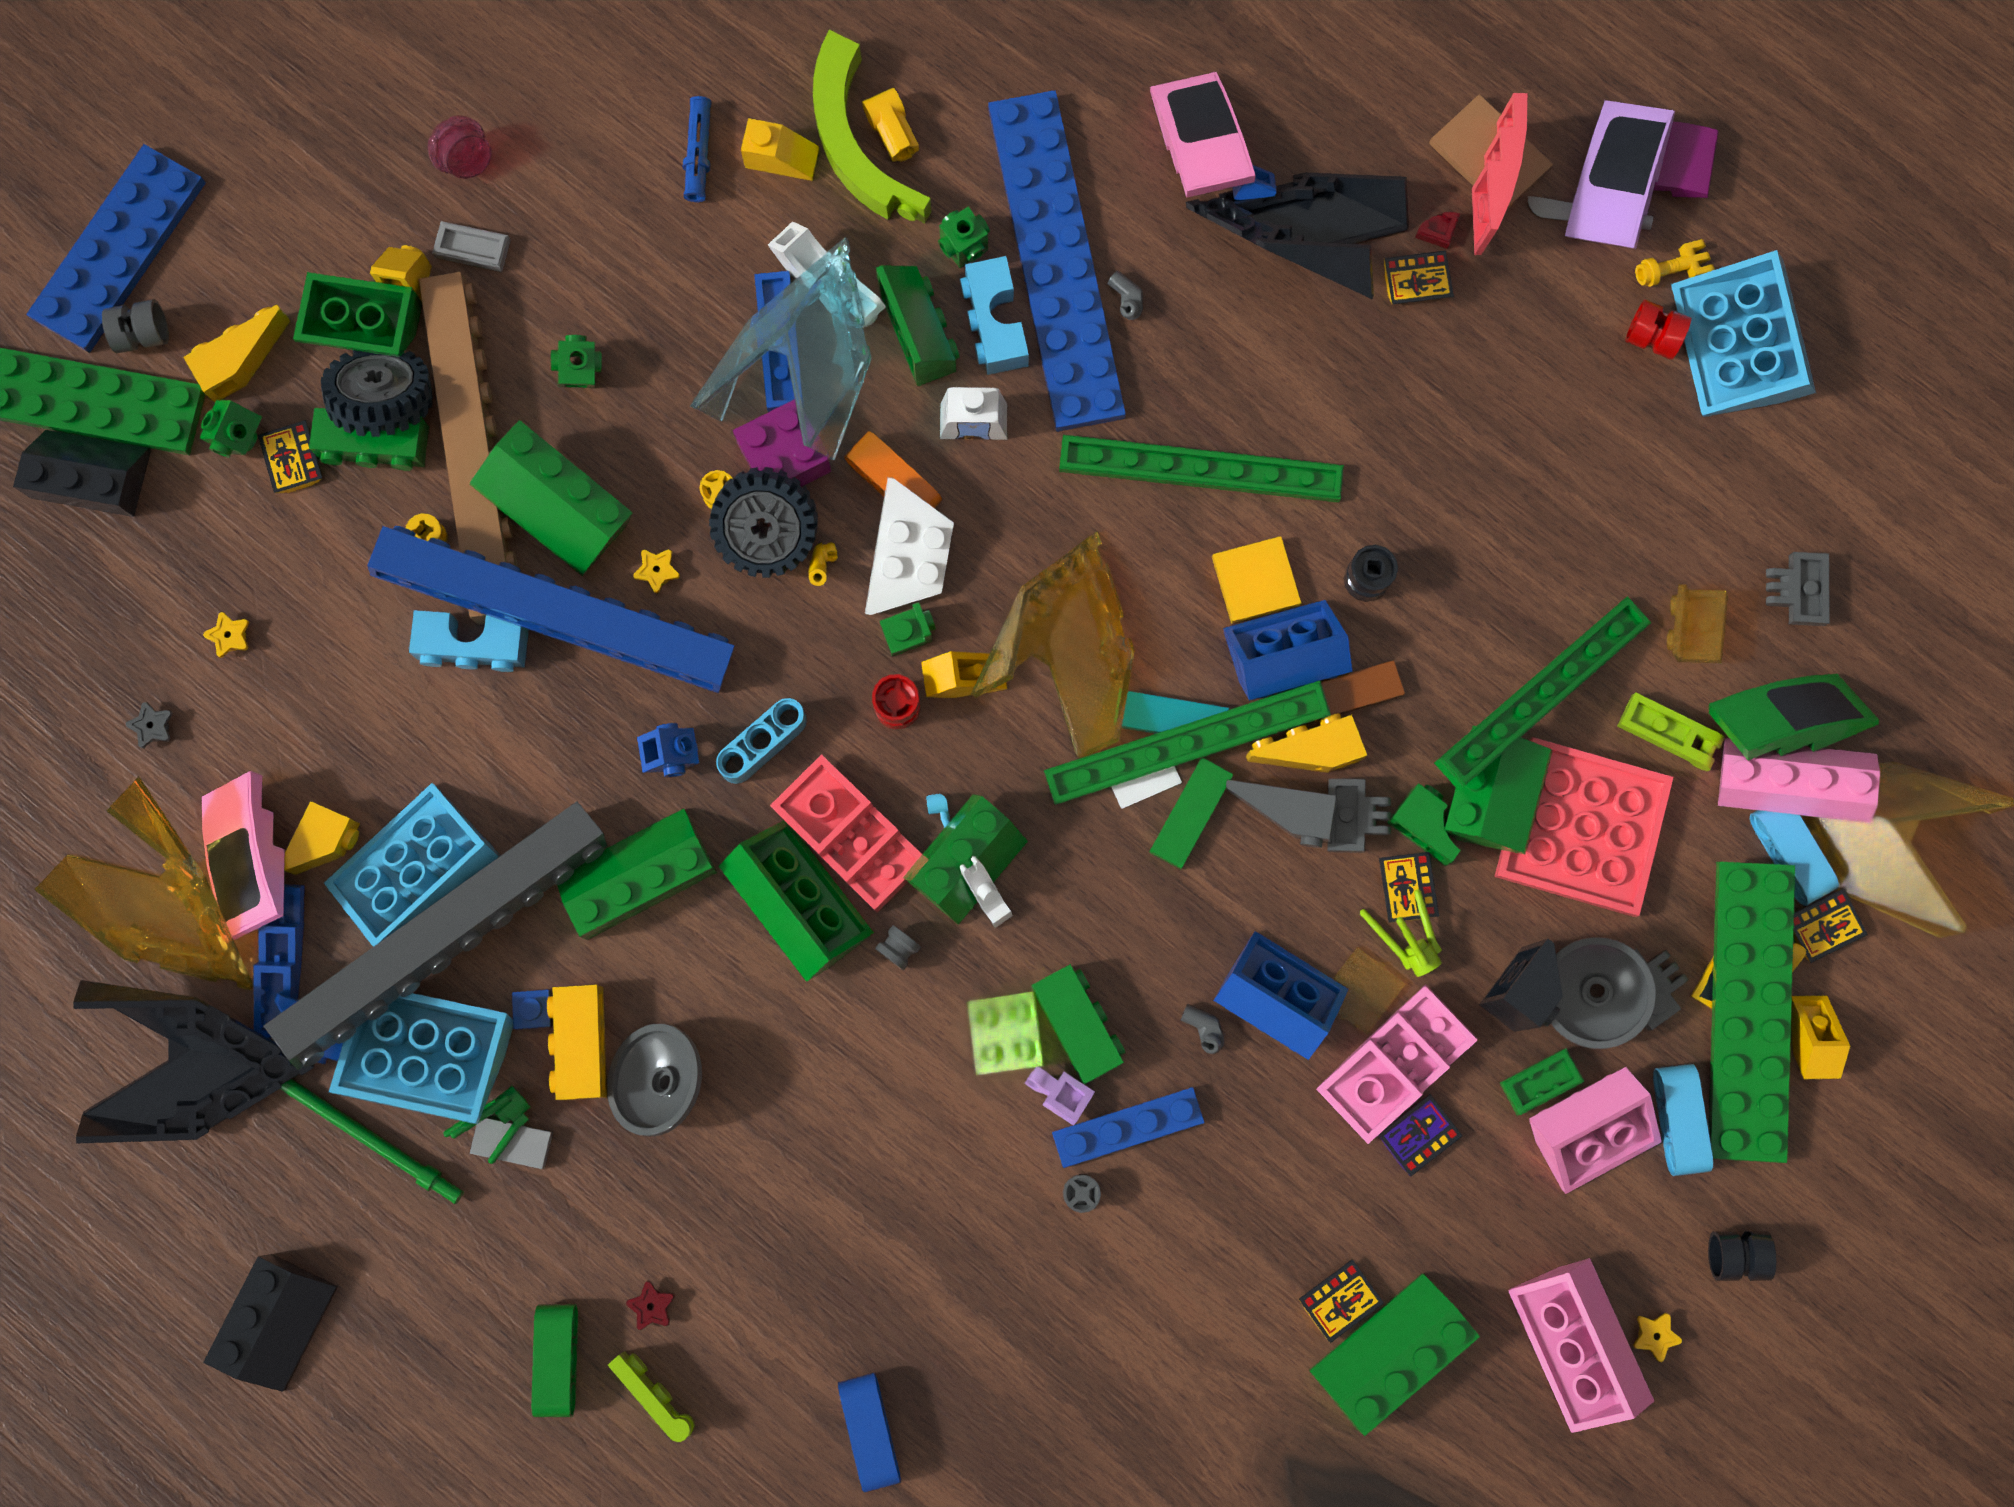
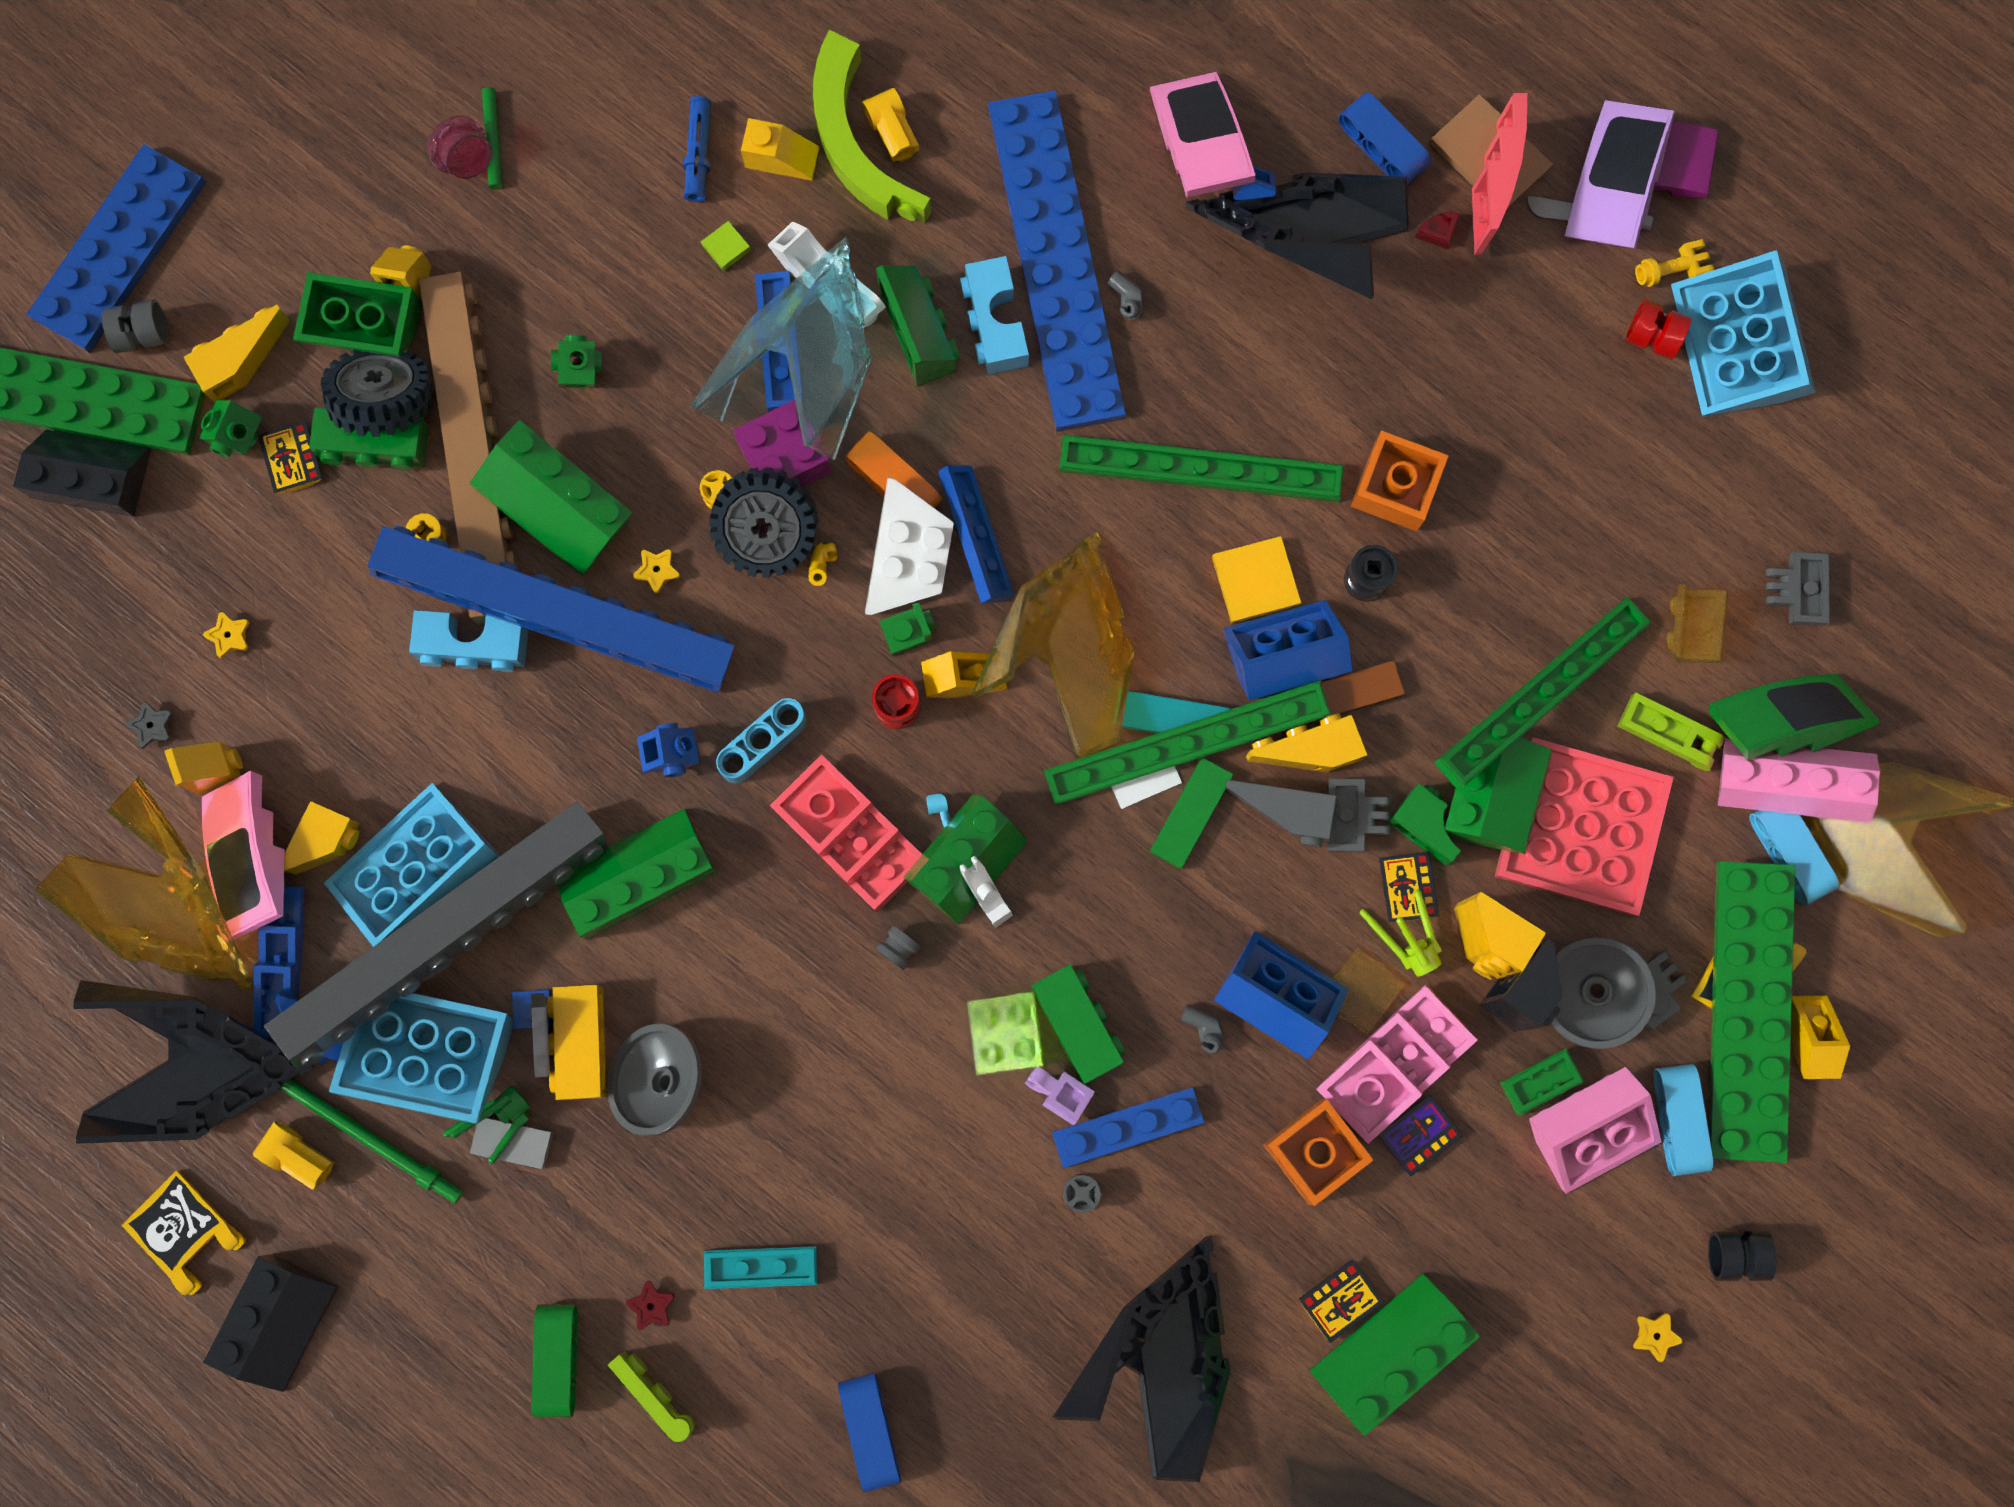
(176, 1227): none -> flag
(204, 766): none -> yellow slope
(285, 1151): none -> yellow piece
(471, 246): light grey tile -> none
(492, 136): none -> green bar
(540, 1035): none -> flat silver tile
(725, 246): none -> lime tile
(760, 1267): none -> teal tile
(795, 899): green slope -> none
(957, 243): green brick -> none
(973, 414): white torso -> none
(976, 533): none -> blue plate
(1176, 1349): none -> black windscreen
(1318, 1152): none -> orange brick
(1384, 138): none -> blue beam
(1399, 481): none -> orange brick
(1418, 277): piece -> none
(1495, 937): none -> yellow slope
(1581, 1346): bright pink slope -> none
(1827, 926): piece -> none

